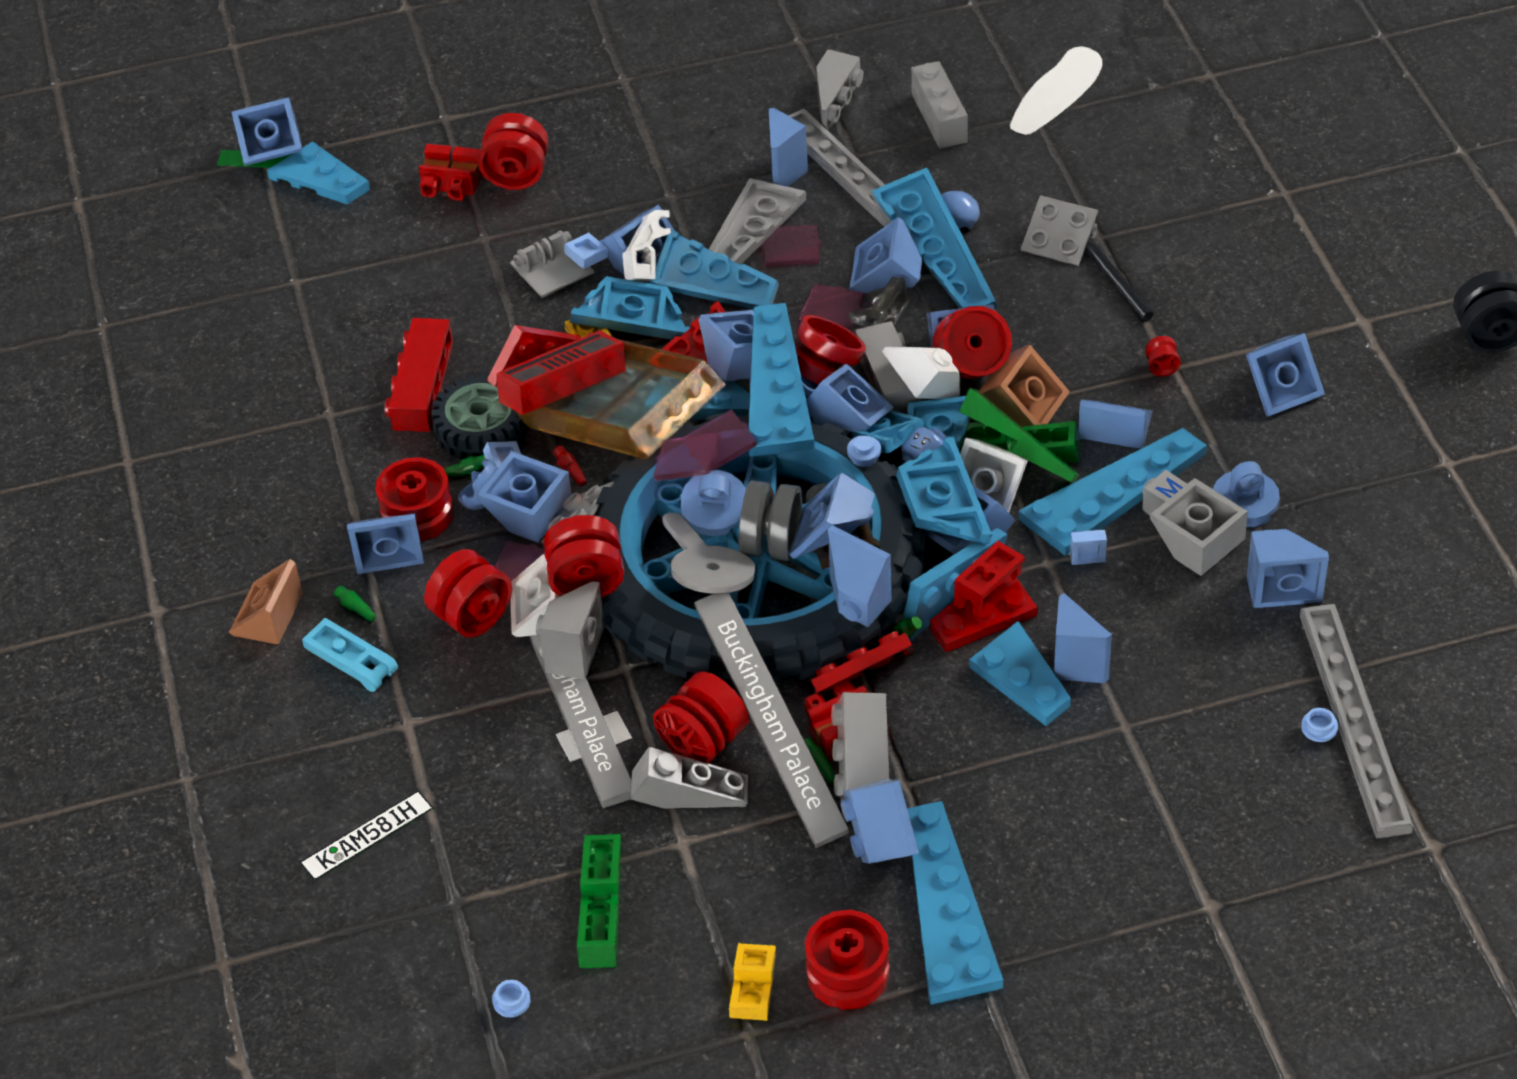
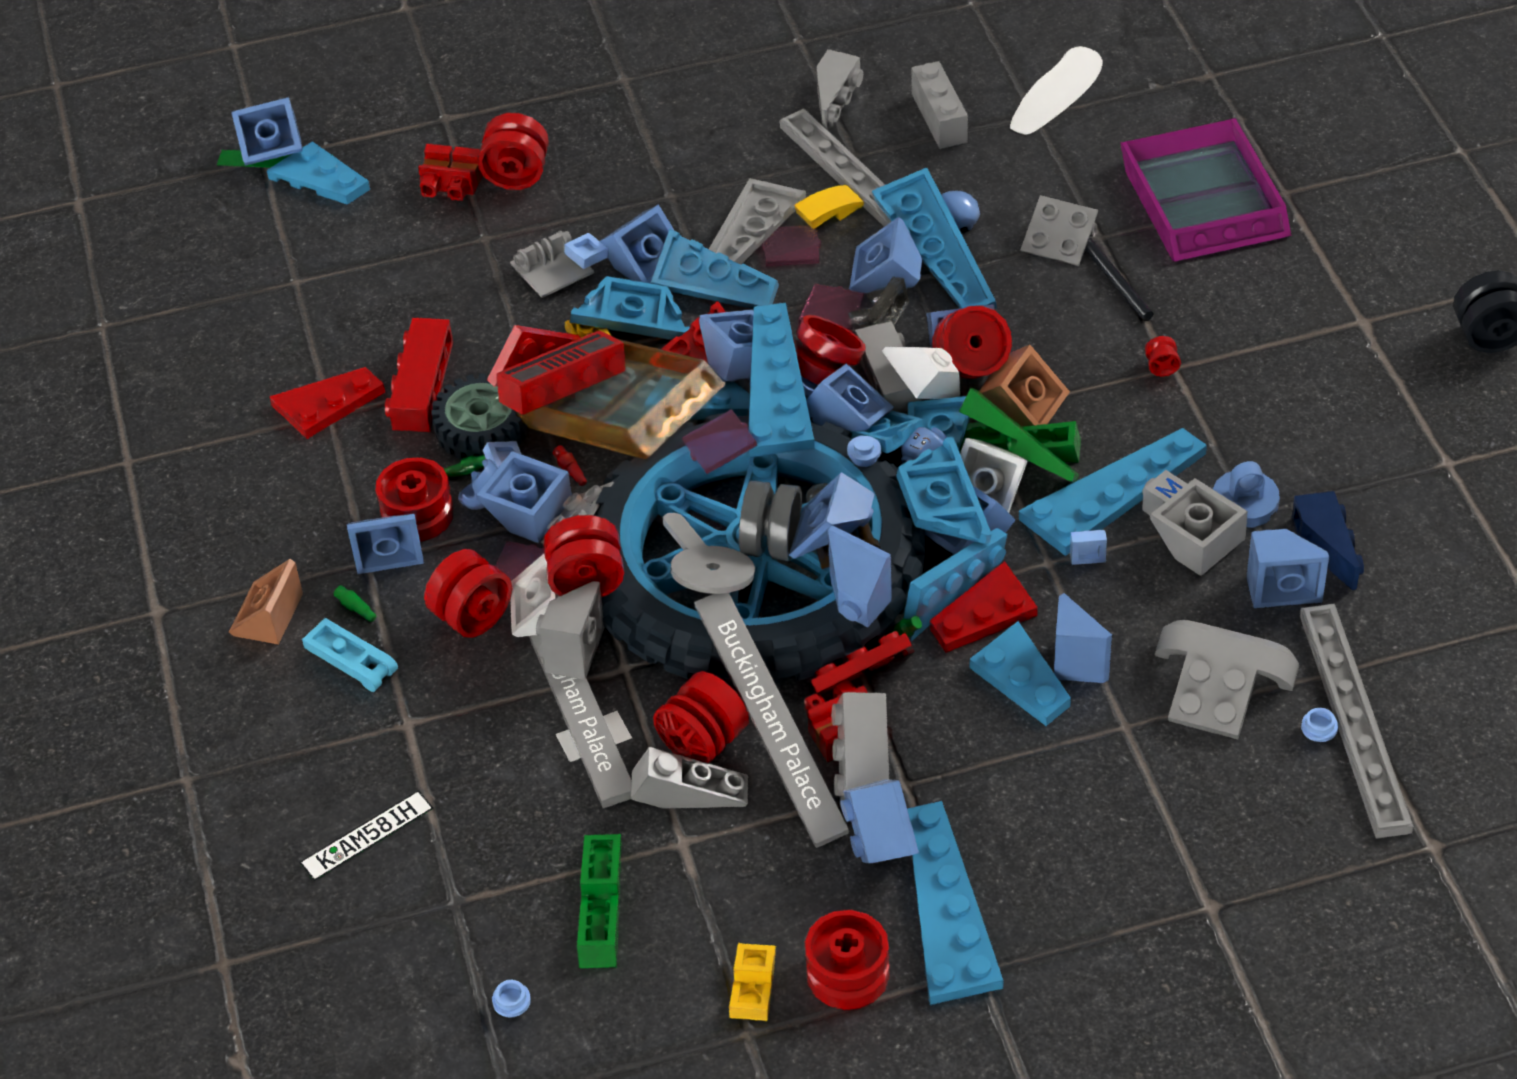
(327, 401): none -> red wing
(641, 242): white piece -> none
(687, 456): clear pink piece -> none
(713, 502): medium blue tile -> none
(787, 148): medium blue slope -> none
(820, 760): green piece -> none
(833, 201): none -> yellow slope
(986, 575): red hinge -> none
(1113, 423): medium blue slope -> none
(1205, 189): none -> window
(1220, 673): none -> light grey piece
(1285, 373): medium blue slope -> none
(1323, 523): none -> dark blue slope

